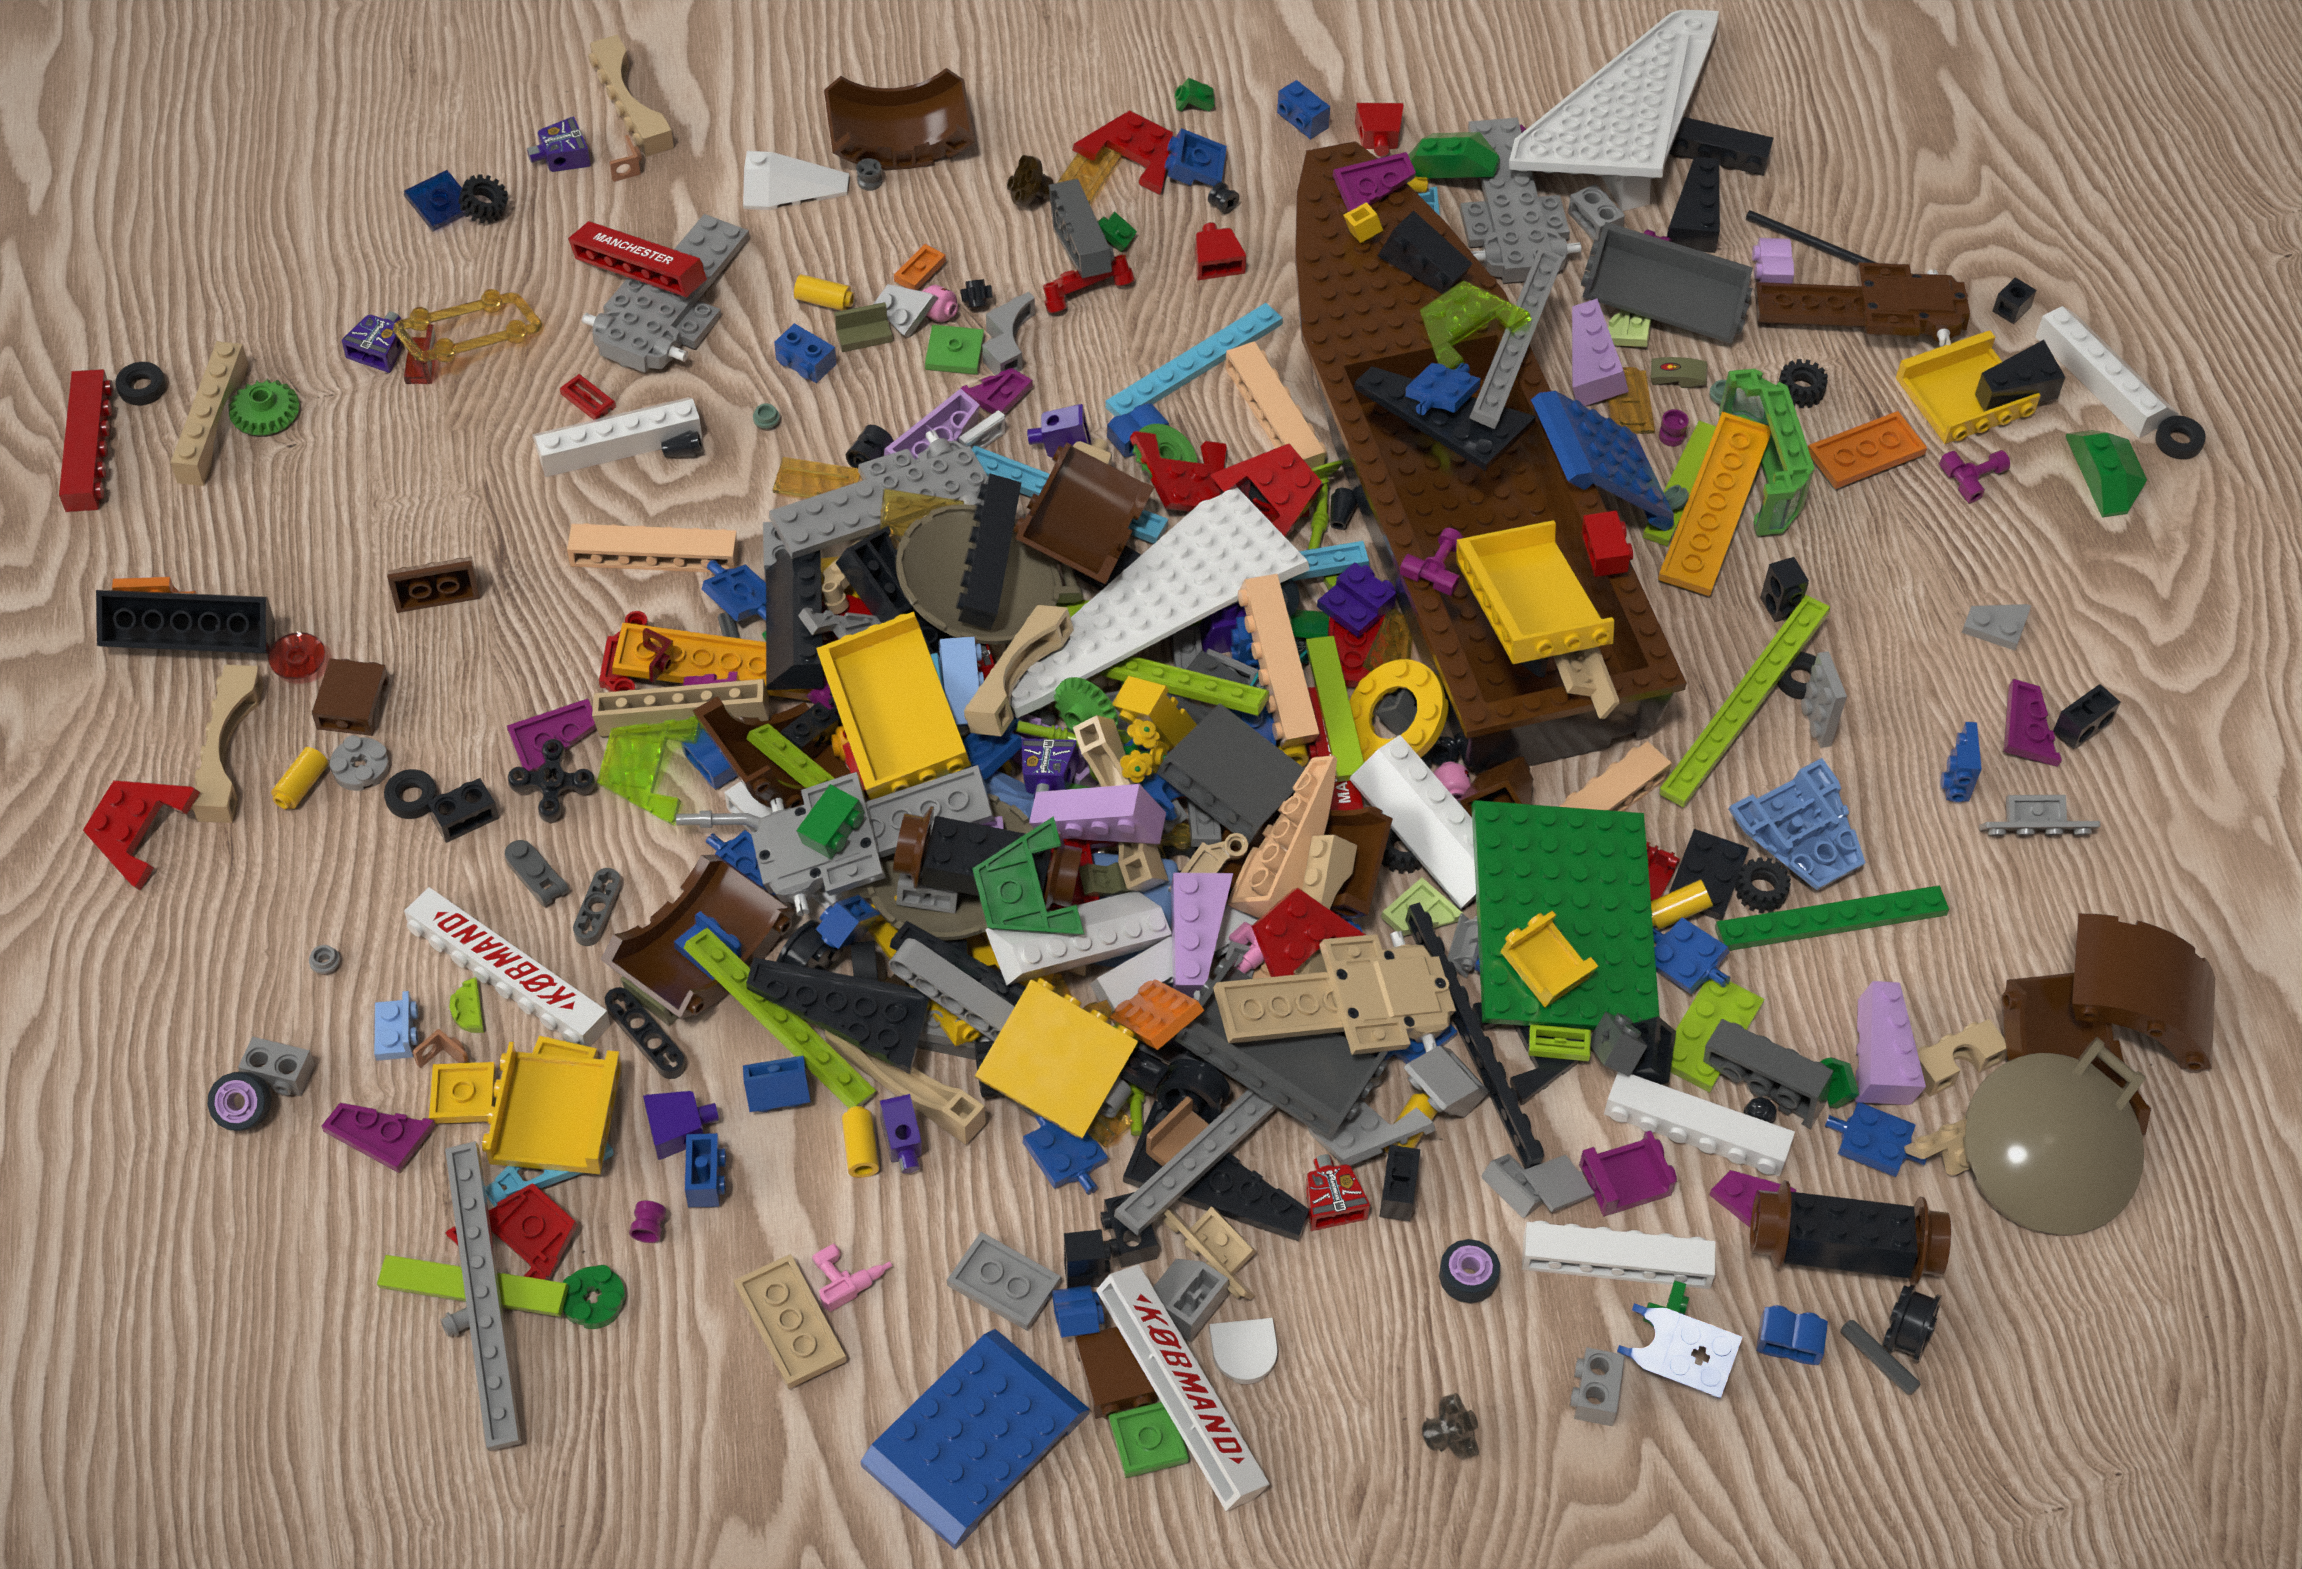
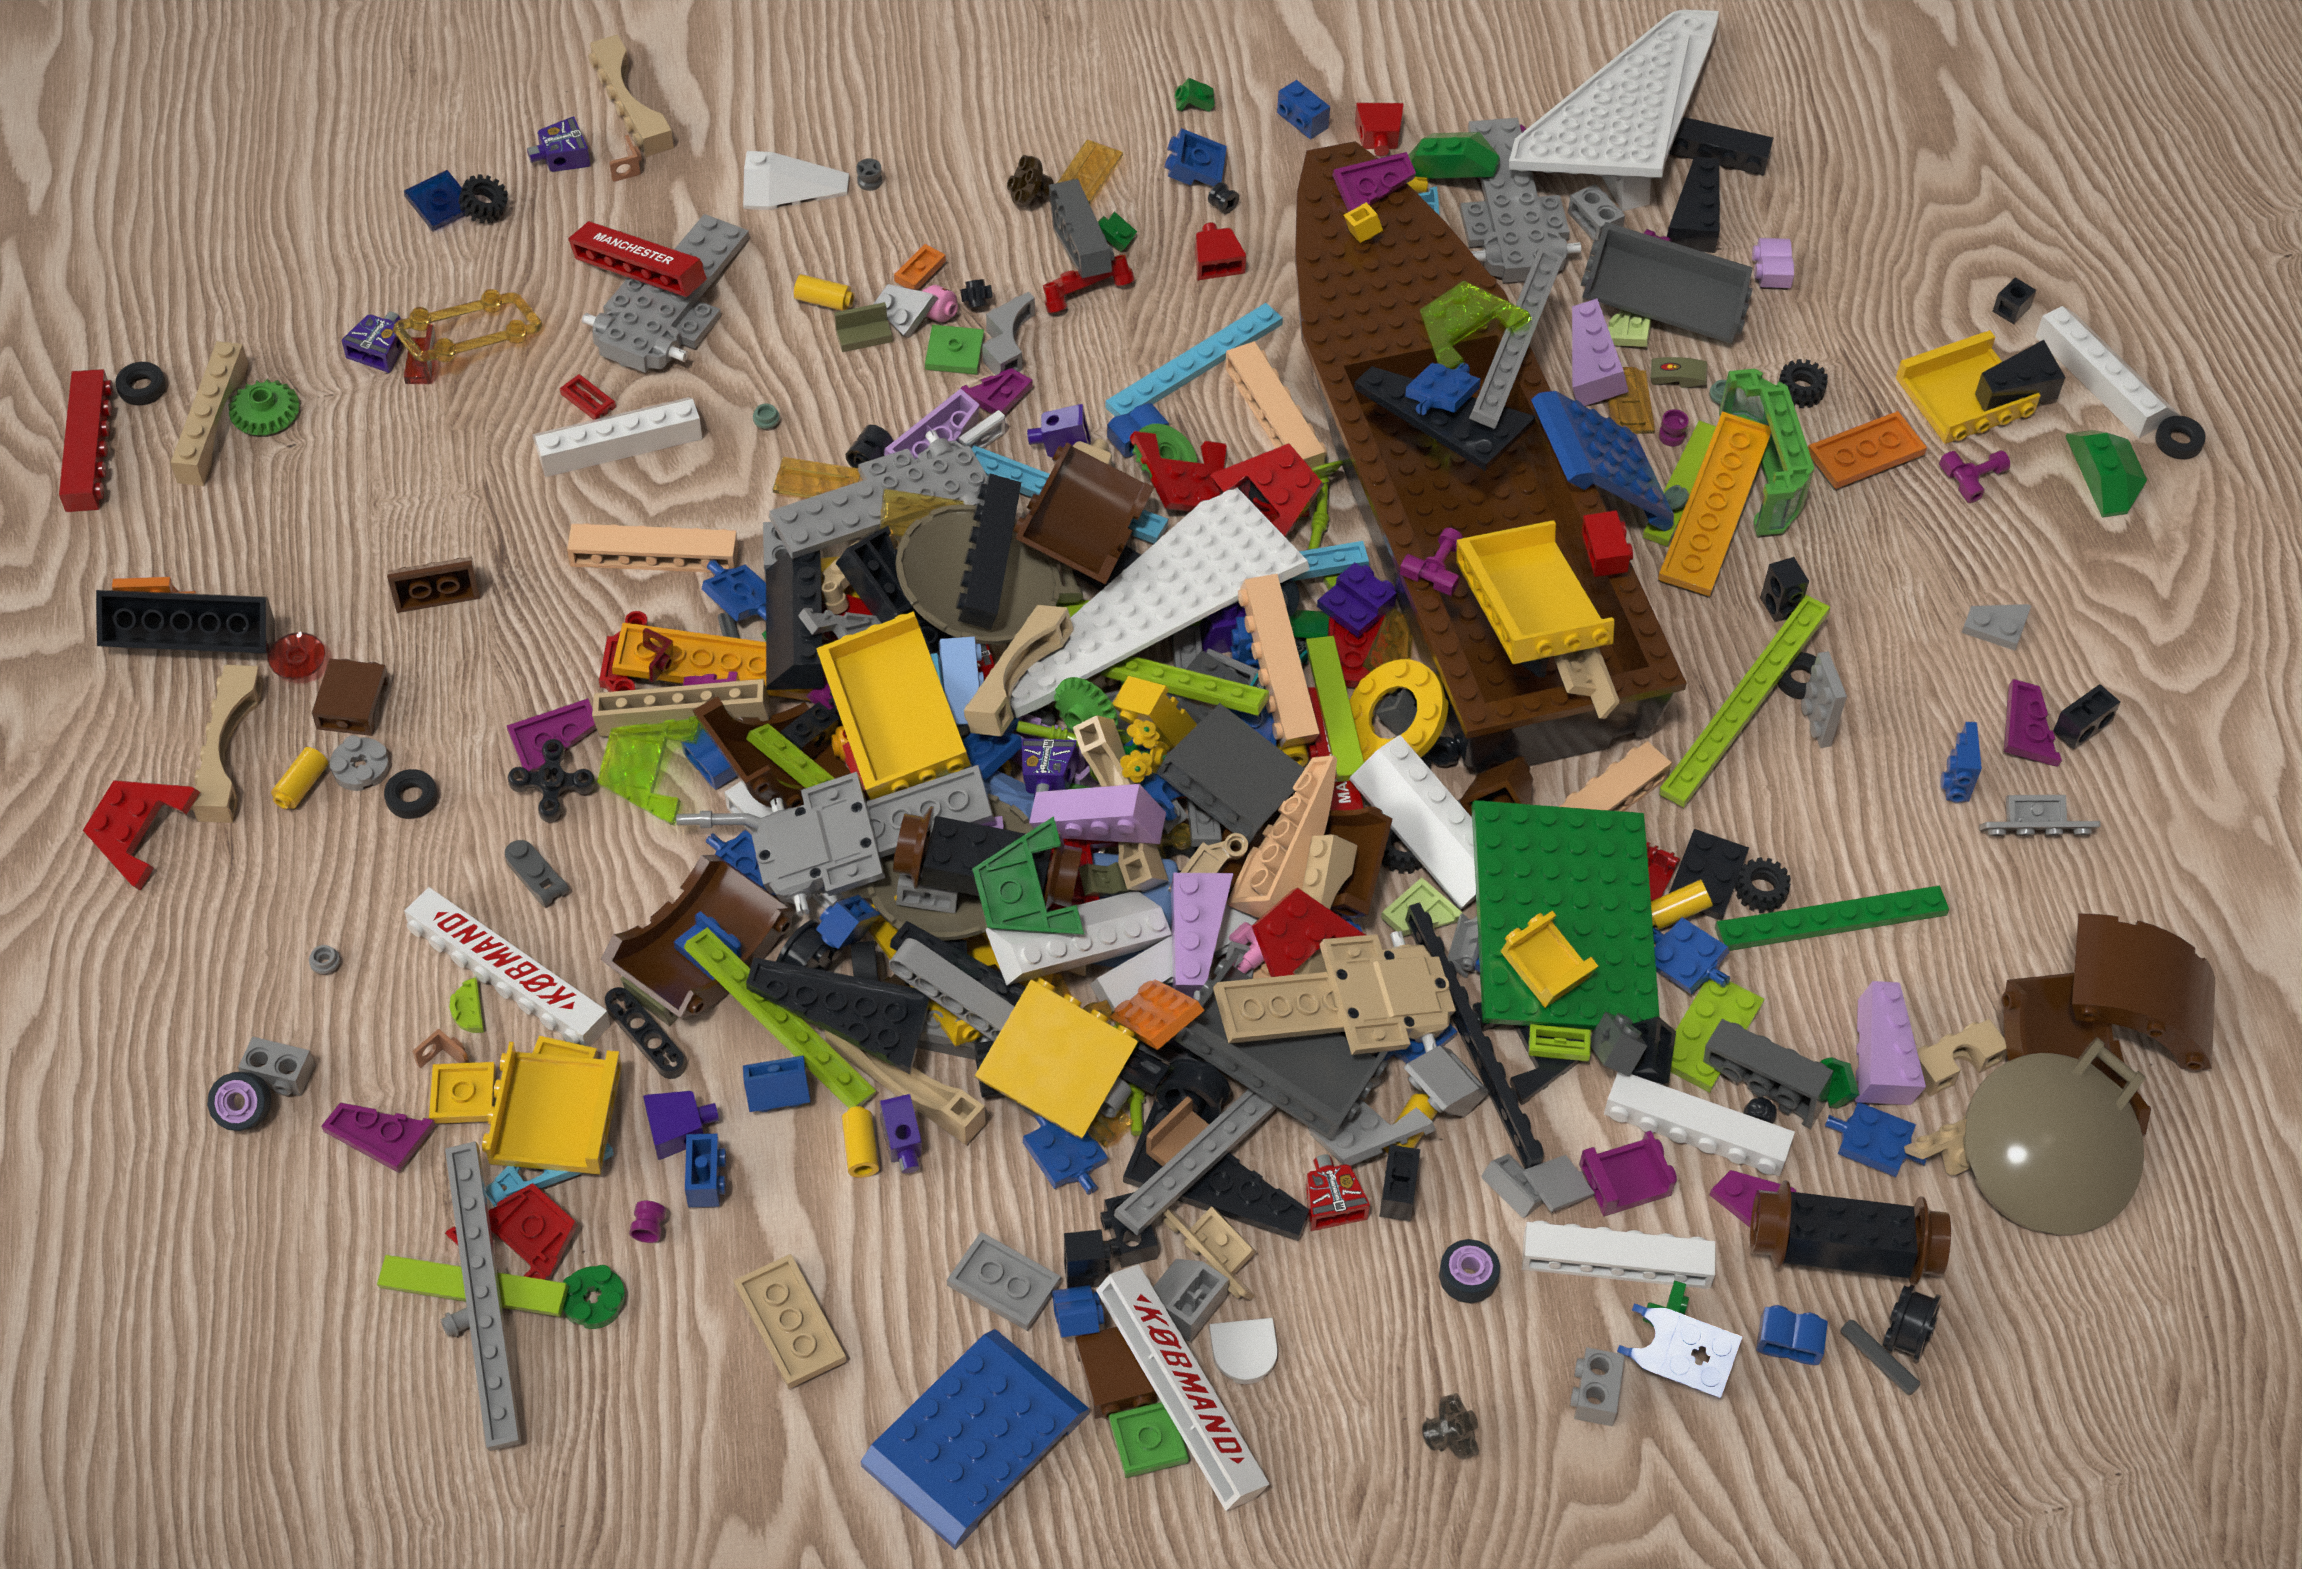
(395, 1028): light blue bracket -> none
(463, 813): black brick -> none
(600, 918): dark grey beam -> none
(683, 445): black cone -> none
(805, 353): blue brick -> none
(831, 822): green piece -> none
(843, 1286): bright pink piece -> none
(900, 124): reddish brown panel -> none
(1135, 139): red wing -> none
(1342, 506): black cone -> none
(1424, 254): black wedge -> none
(1454, 778): bright pink head -> none
(1804, 826): medium blue wedge -> none
(1806, 238): black piece -> none
(1885, 302): reddish brown piece -> none

